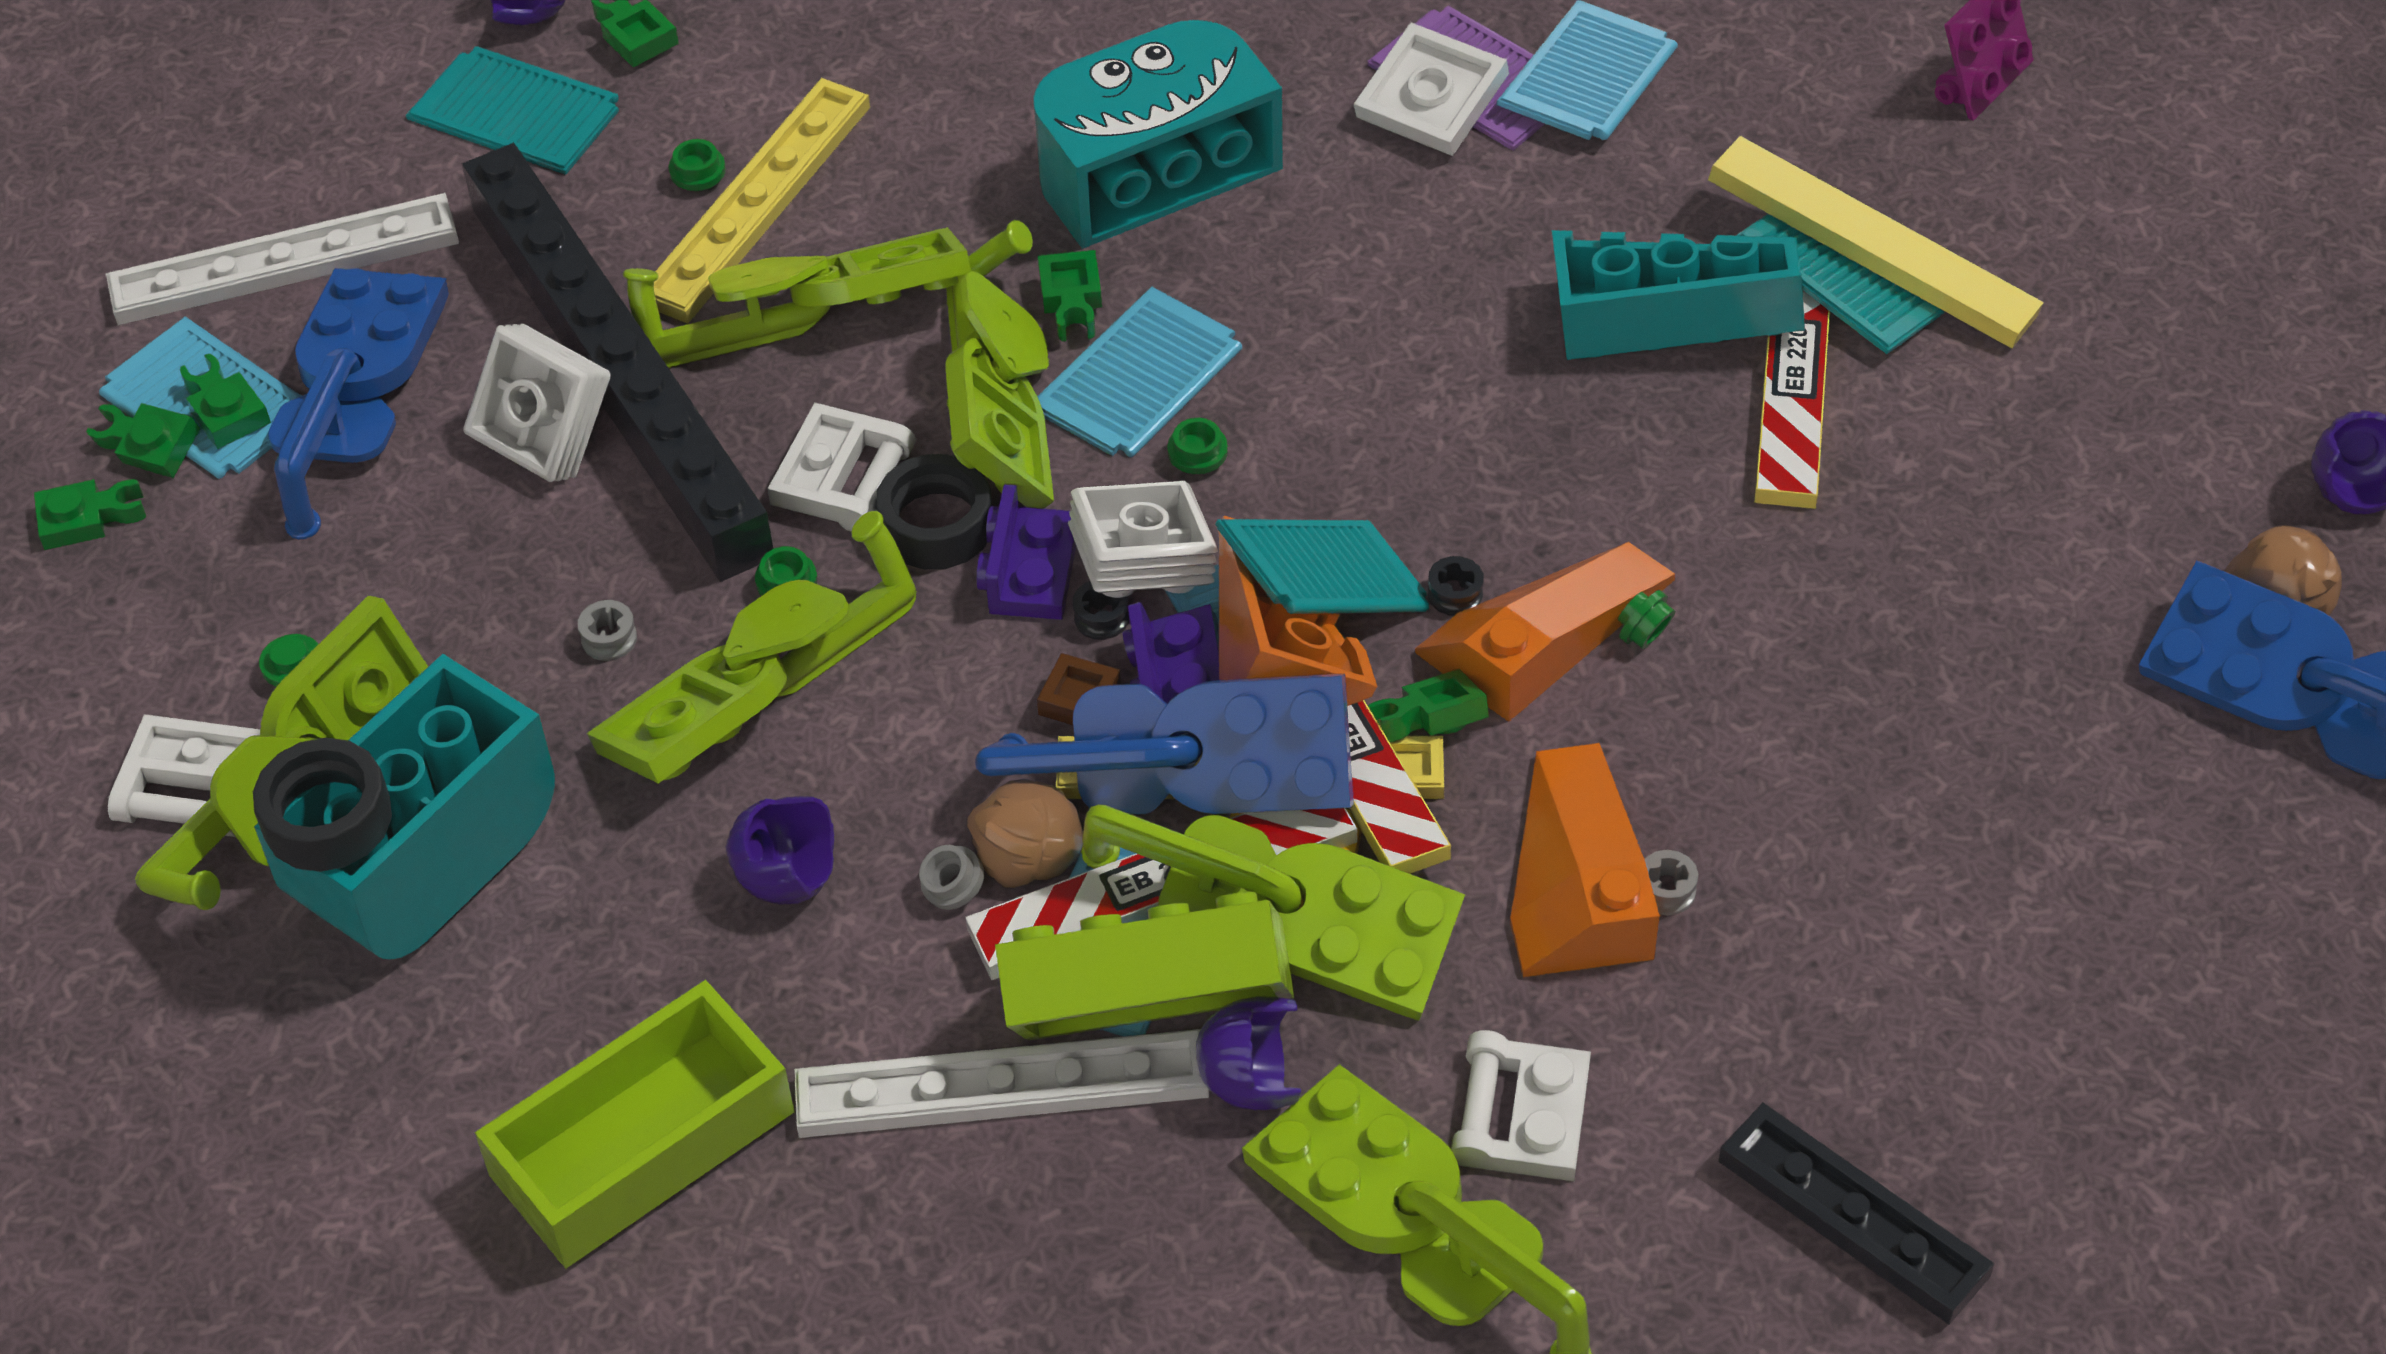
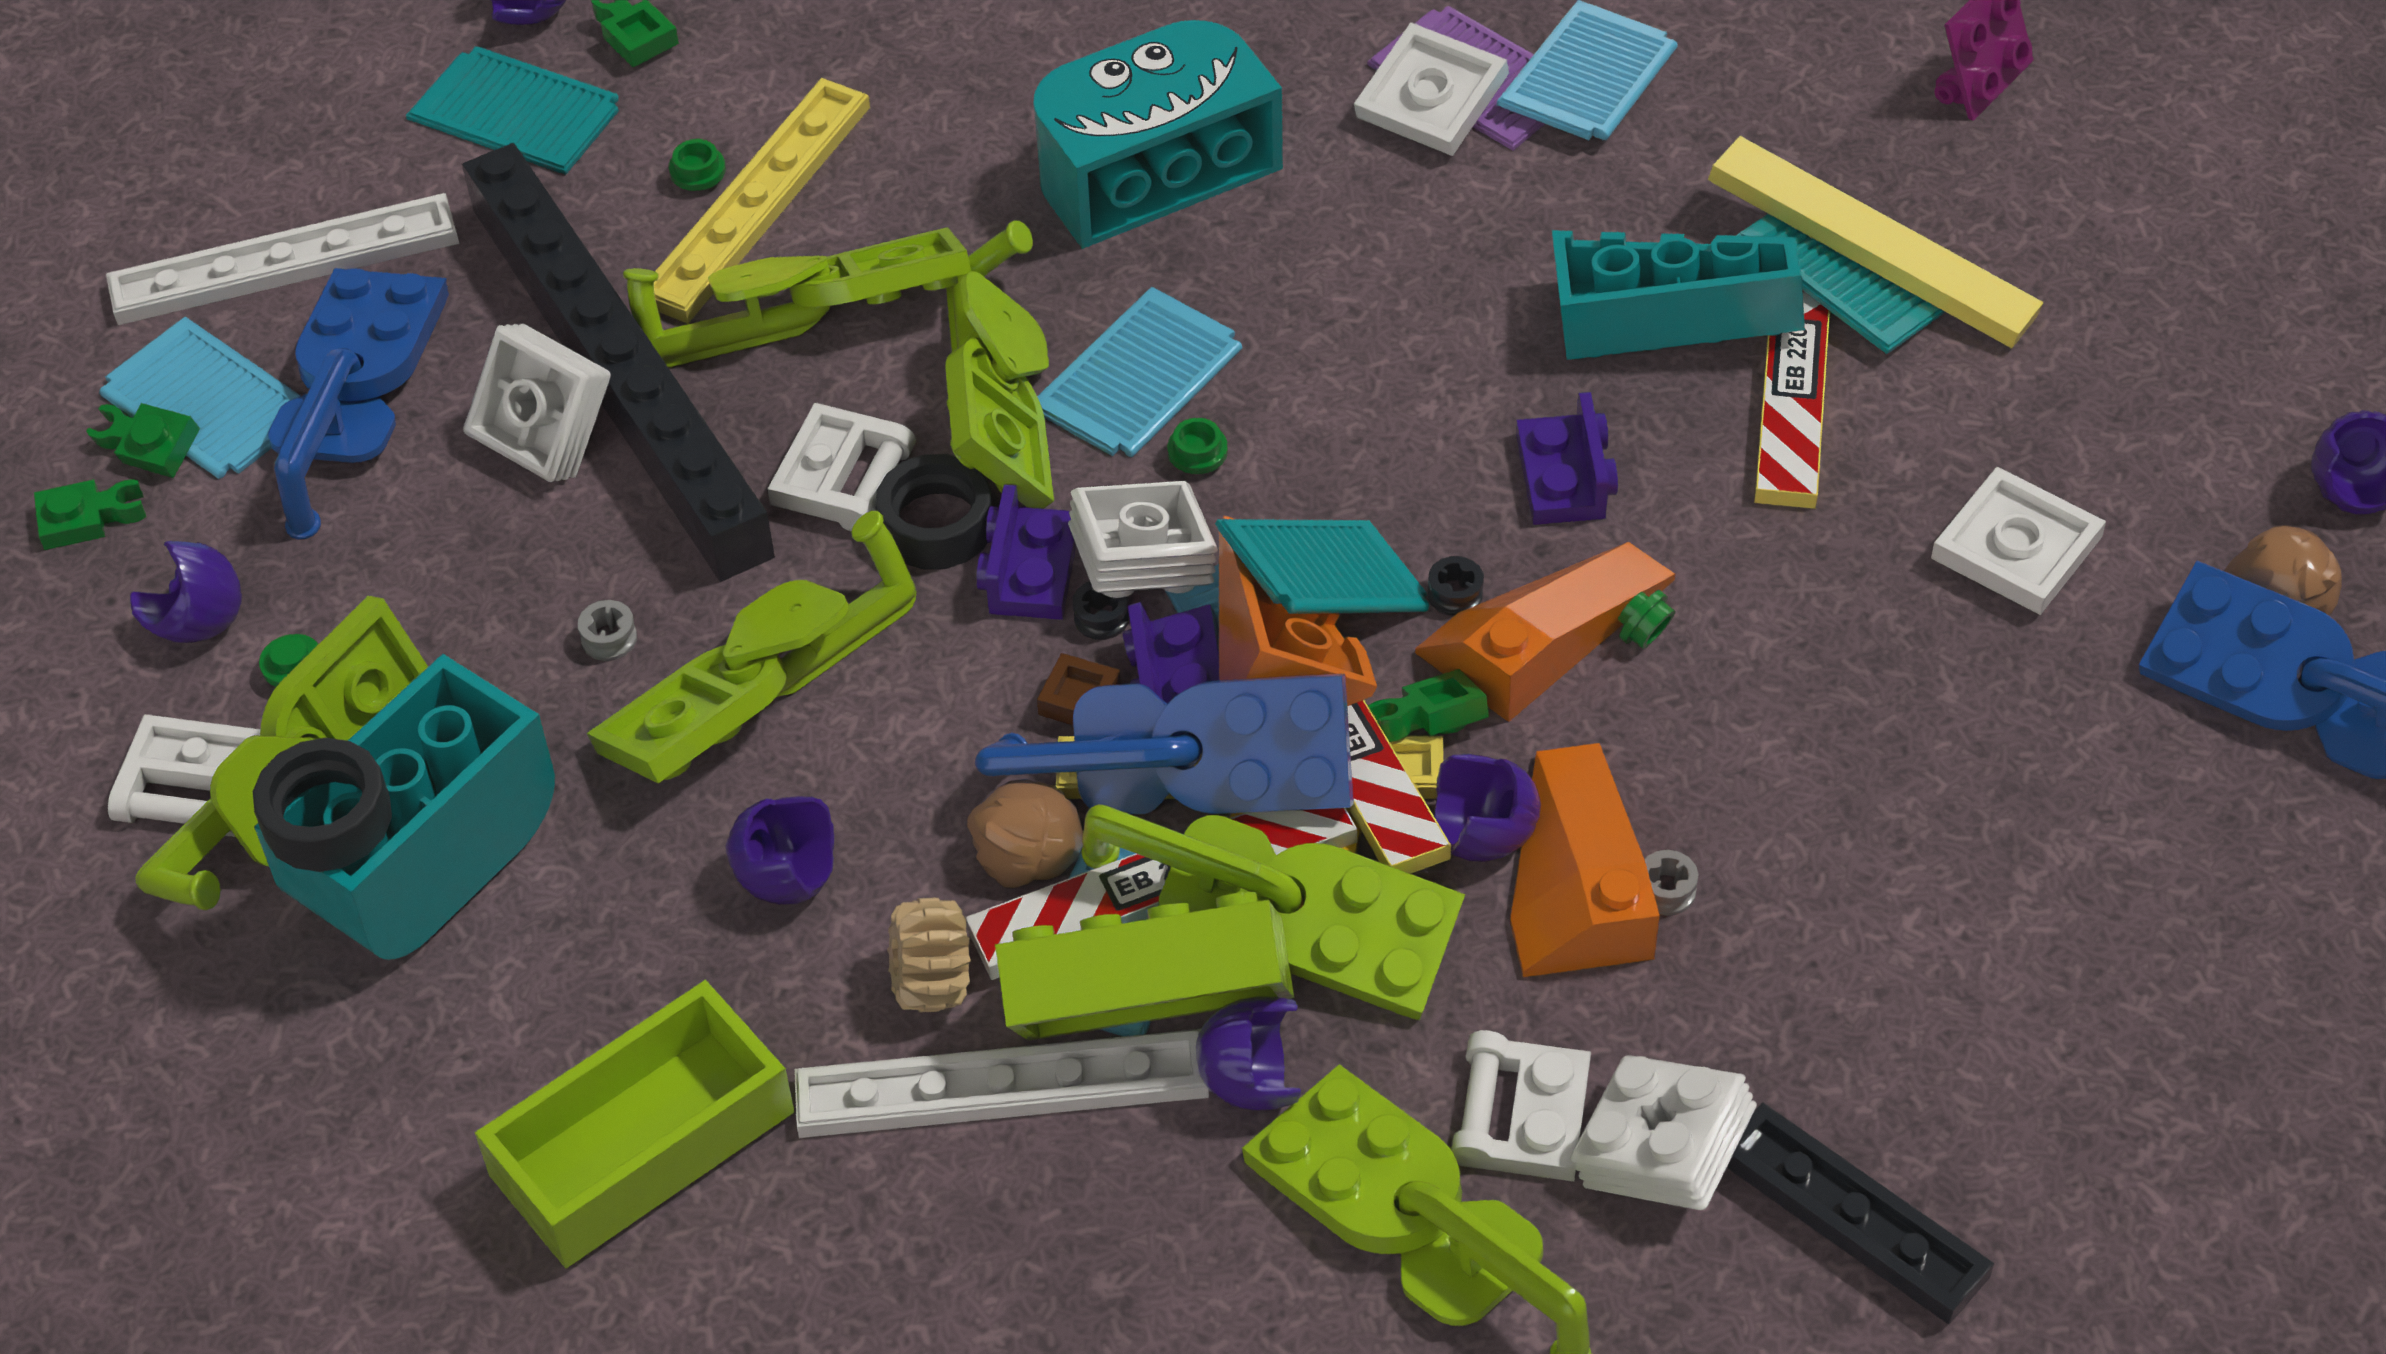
(200, 597): none -> dark purple hair
(223, 406): green plate -> none
(782, 566): green plate -> none
(928, 955): none -> tan gear
(941, 866): light grey plate -> none
(1070, 289): green plate -> none
(1485, 806): none -> dark purple hair
(1567, 465): none -> dark purple bracket
(1664, 1132): none -> white brick
(2018, 540): none -> white plate

